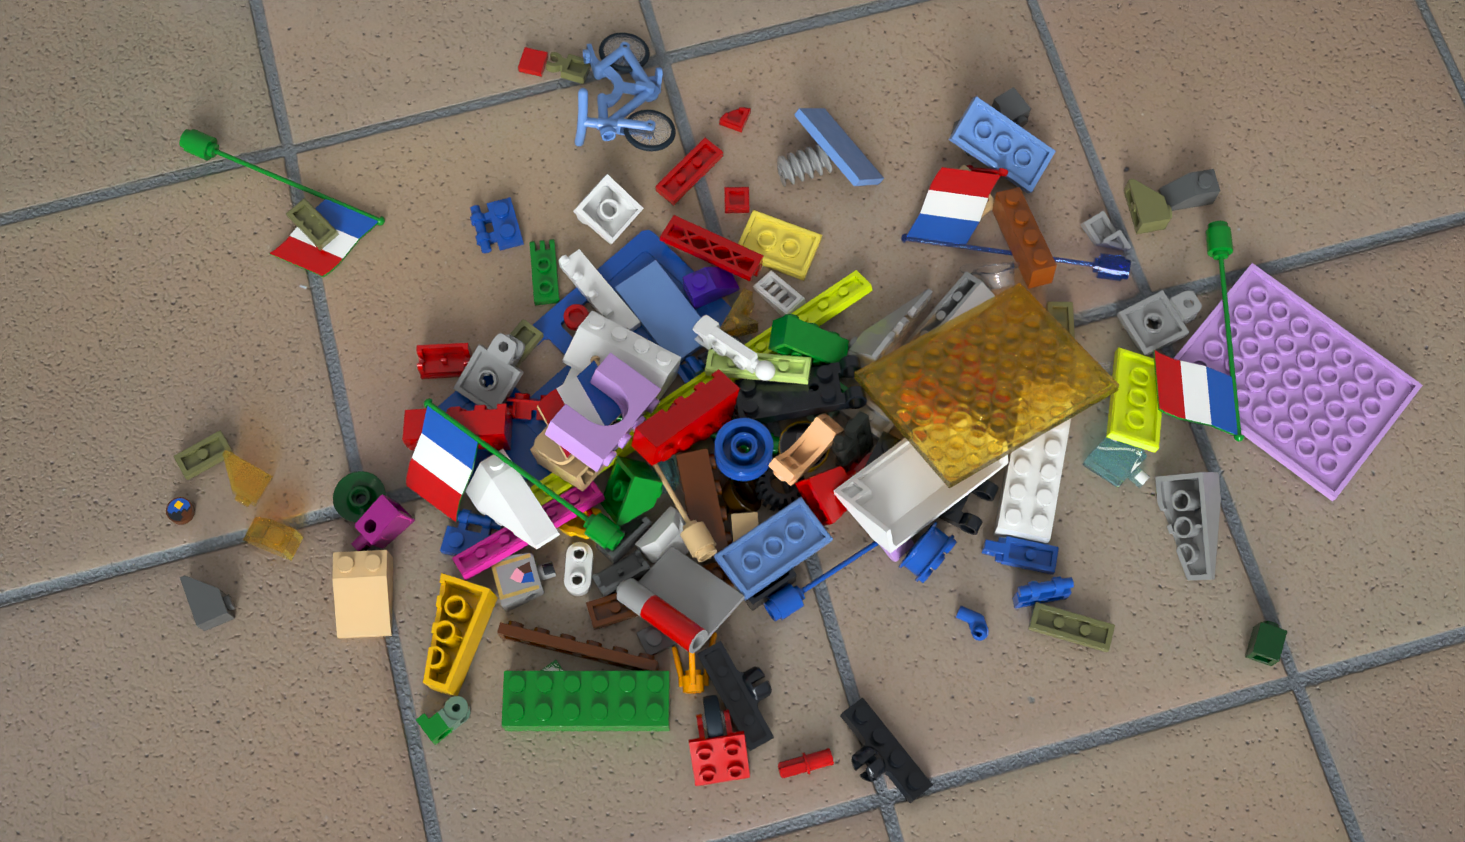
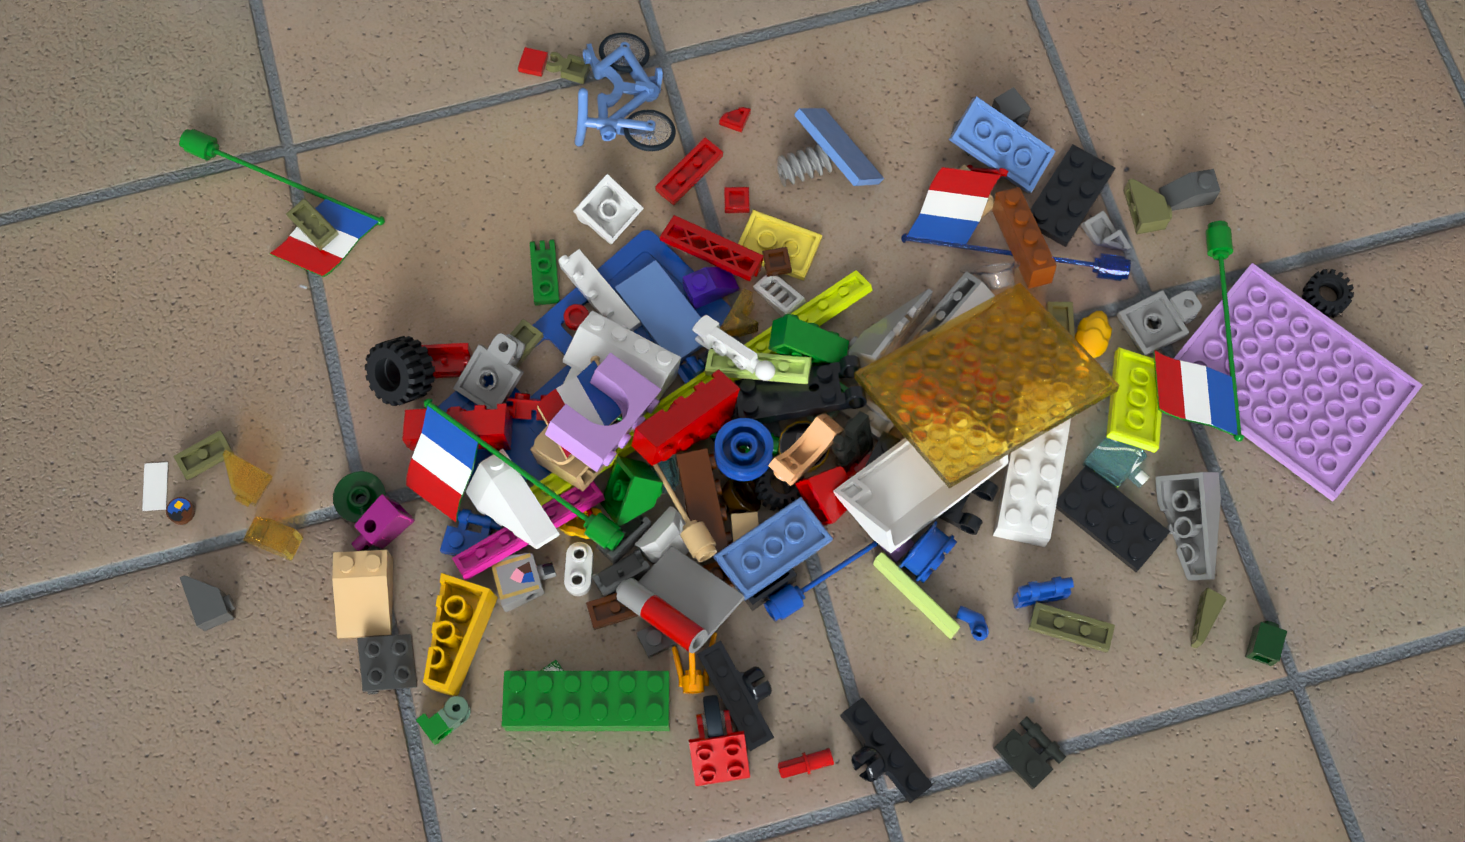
(155, 486): none -> white sticker
(386, 663): none -> dark grey hinge
(399, 370): none -> black tyre
(504, 222): blue plate -> none
(568, 645): reddish brown plate -> none
(777, 261): none -> reddish brown tile
(916, 595): none -> yellowish green tile
(1023, 554): blue hinge -> none
(1023, 758): none -> pearl dark grey plate
(1070, 194): none -> black plate
(1094, 333): none -> yellow arm
(1111, 518): none -> black plate
(1207, 613): none -> olive slope
(1337, 284): none -> black tyre

